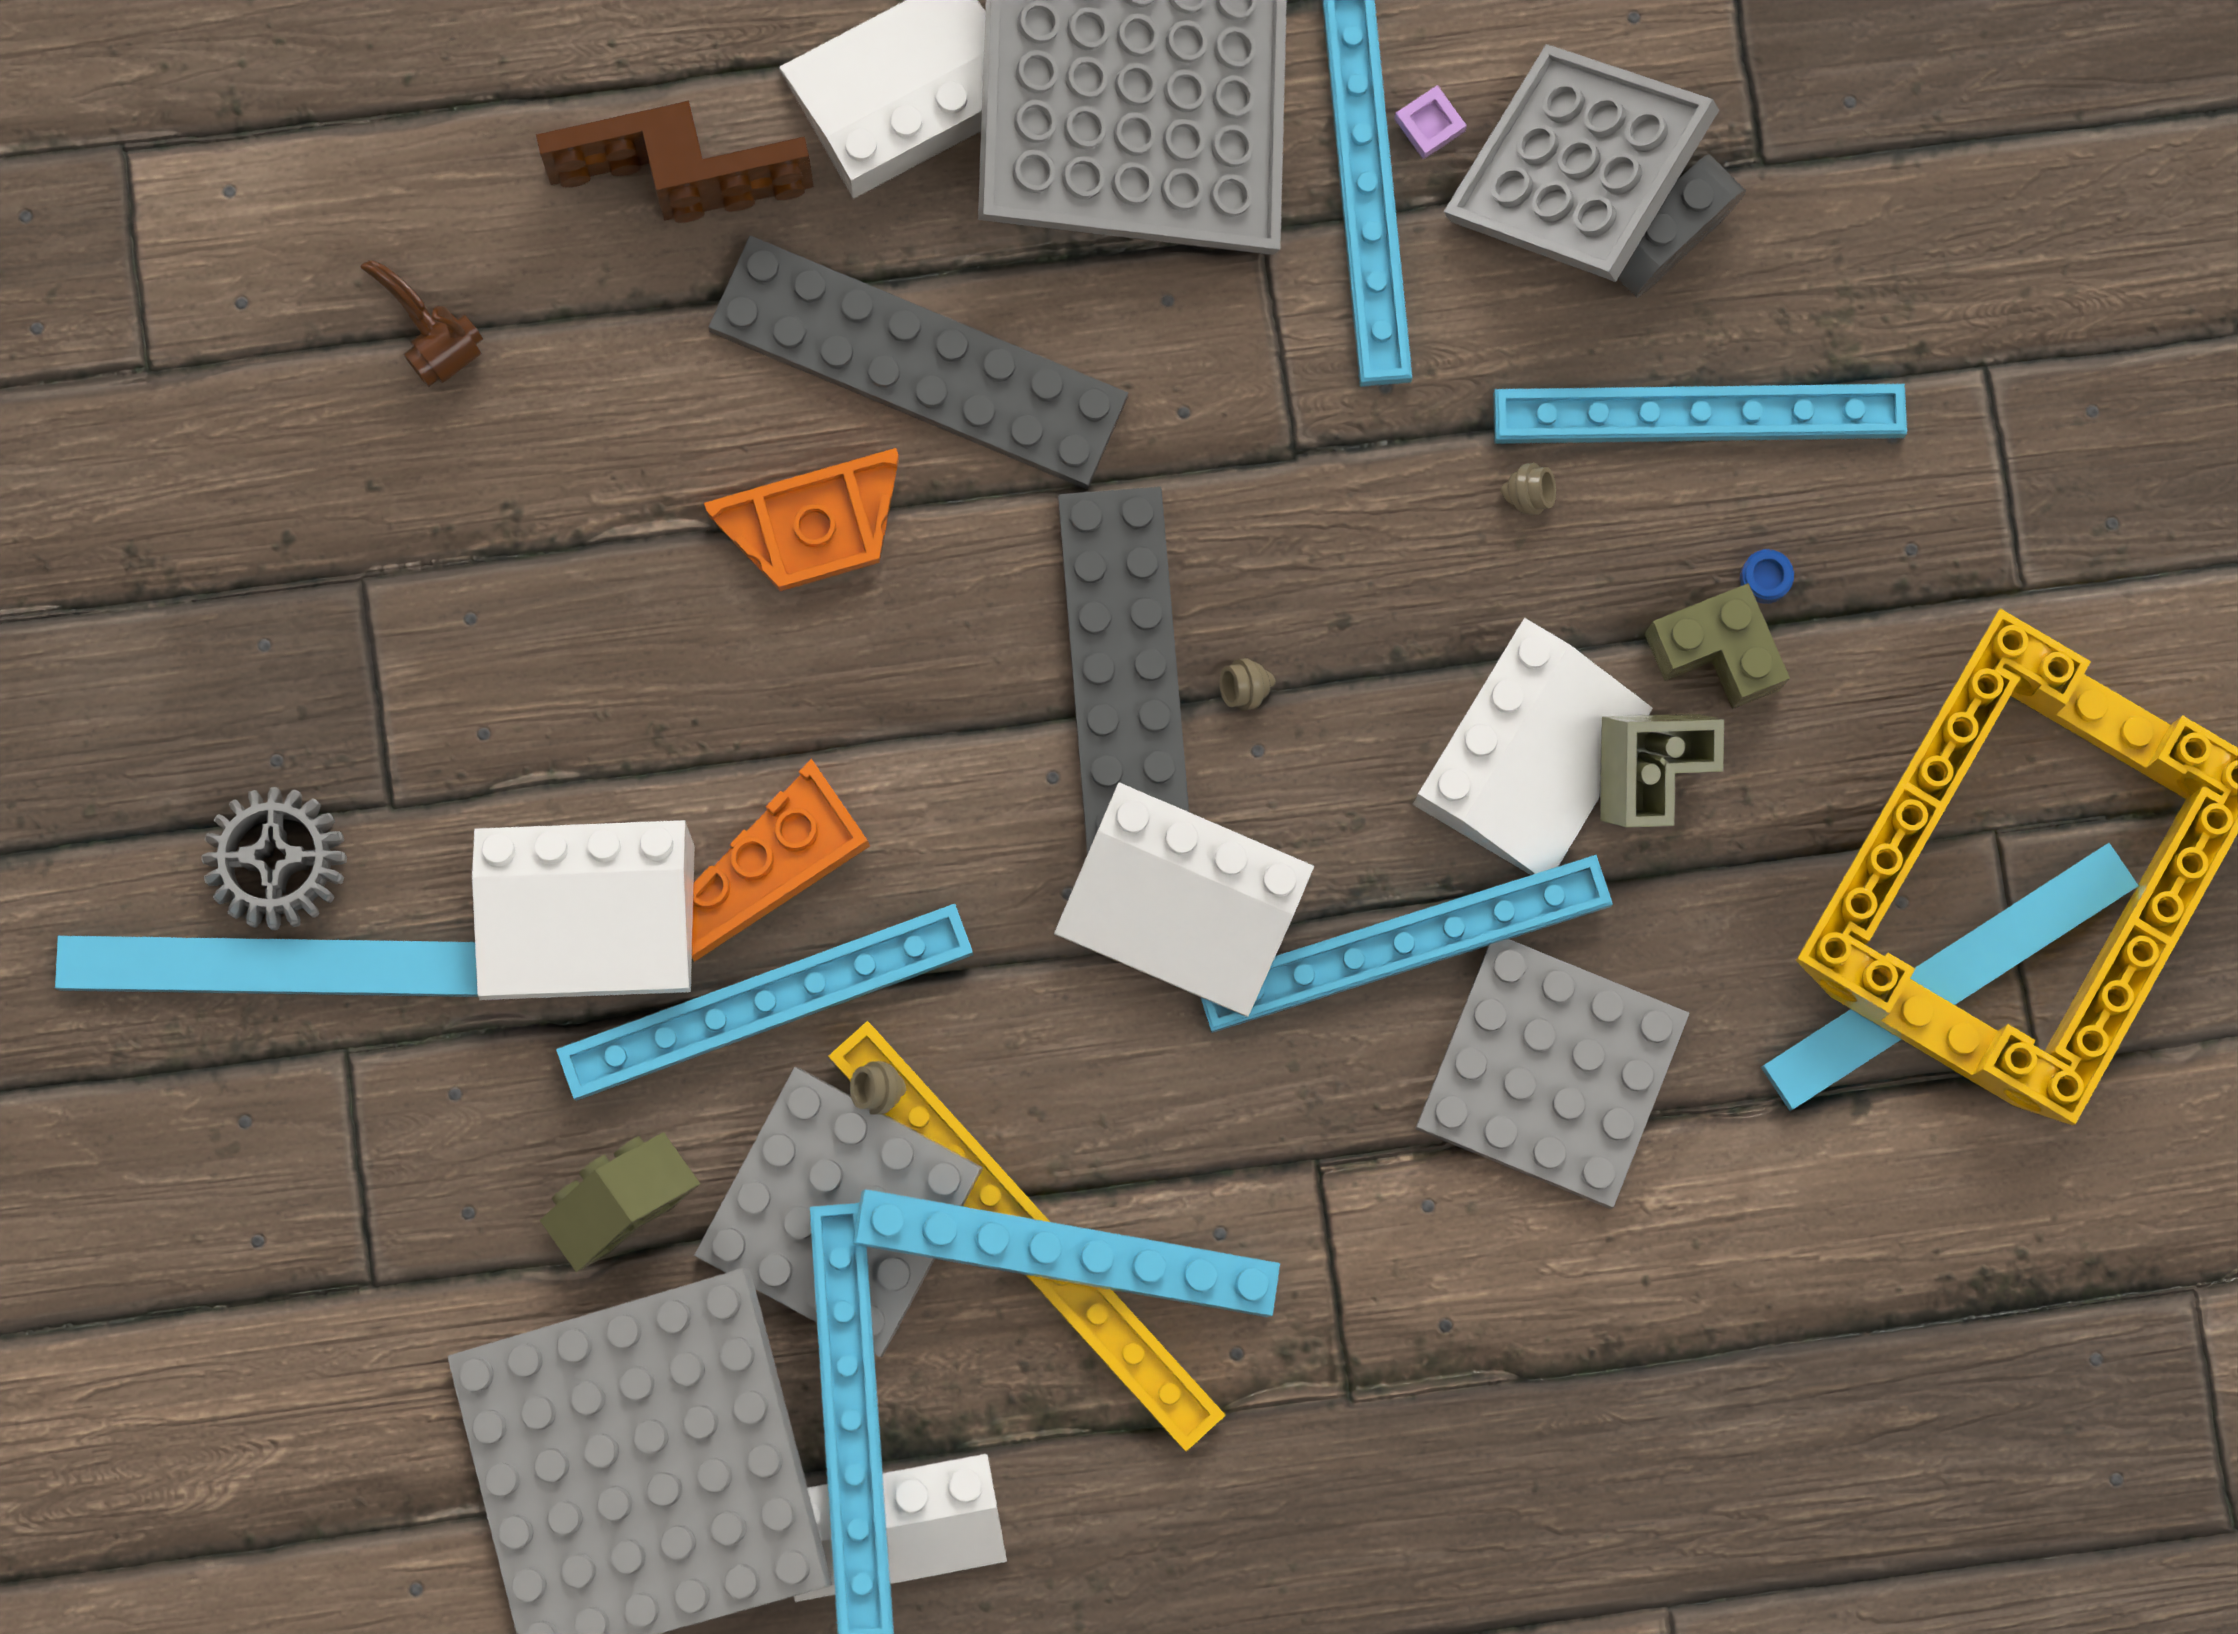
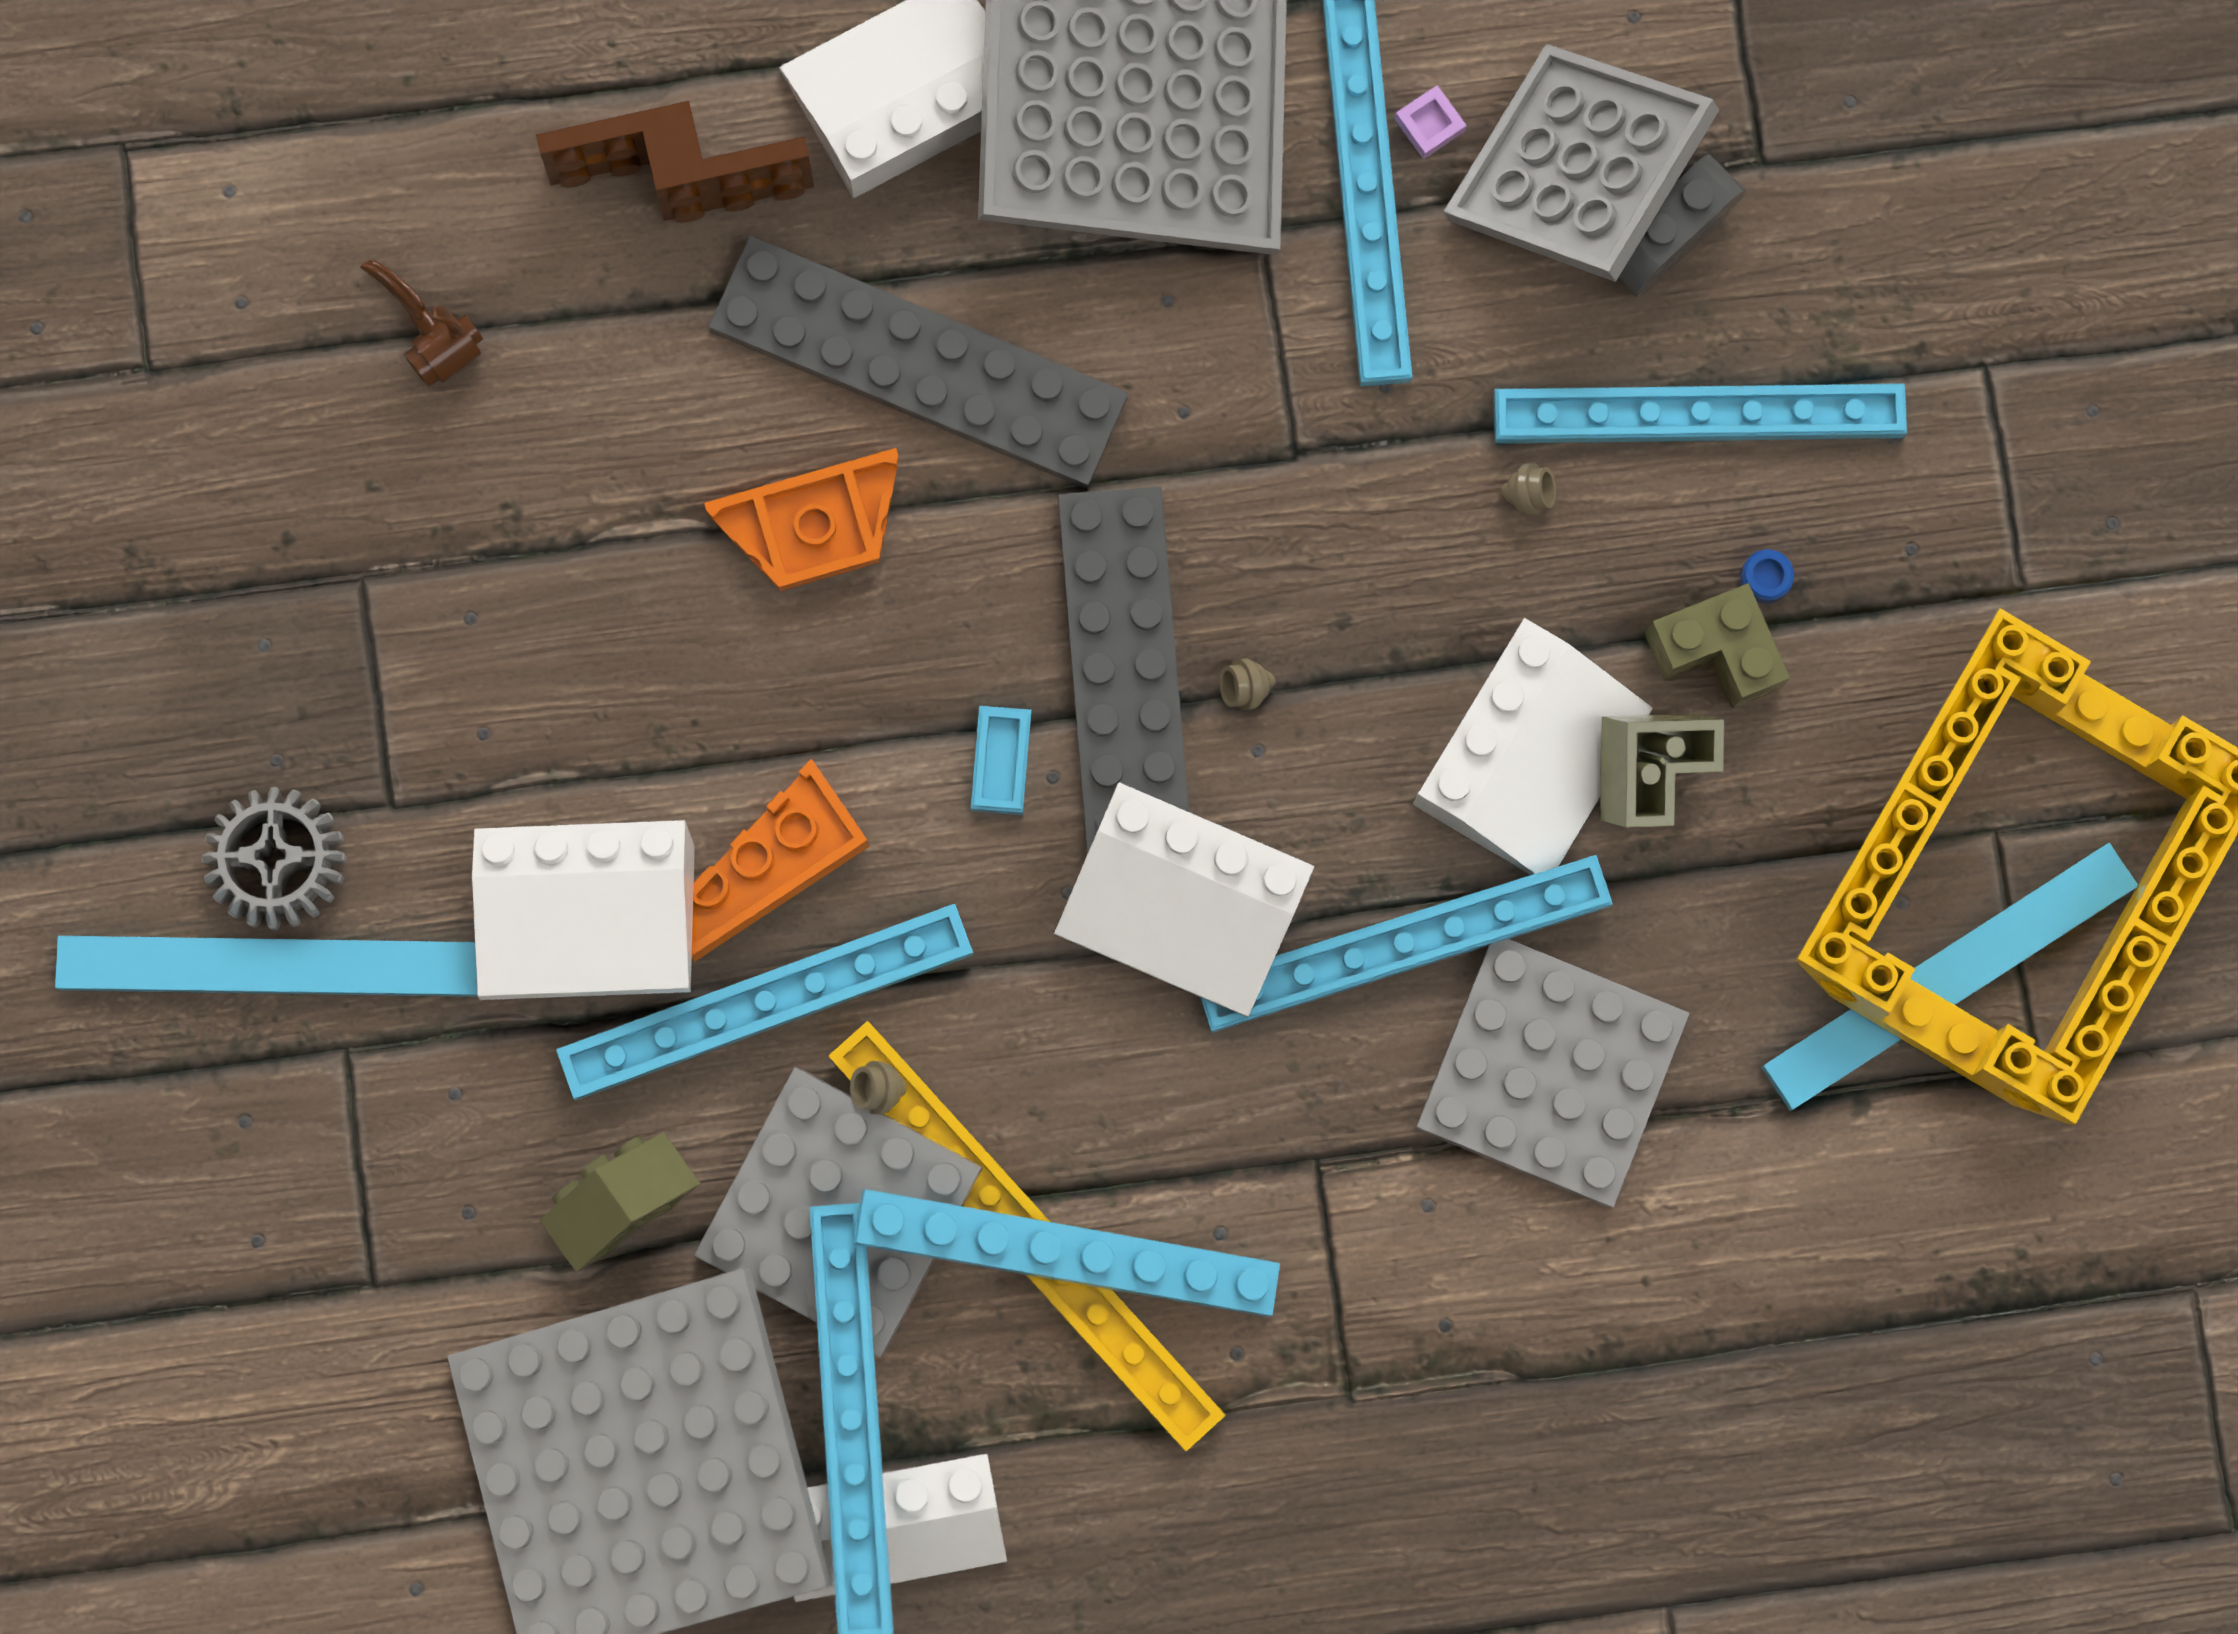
(1001, 760): none -> medium azure tile

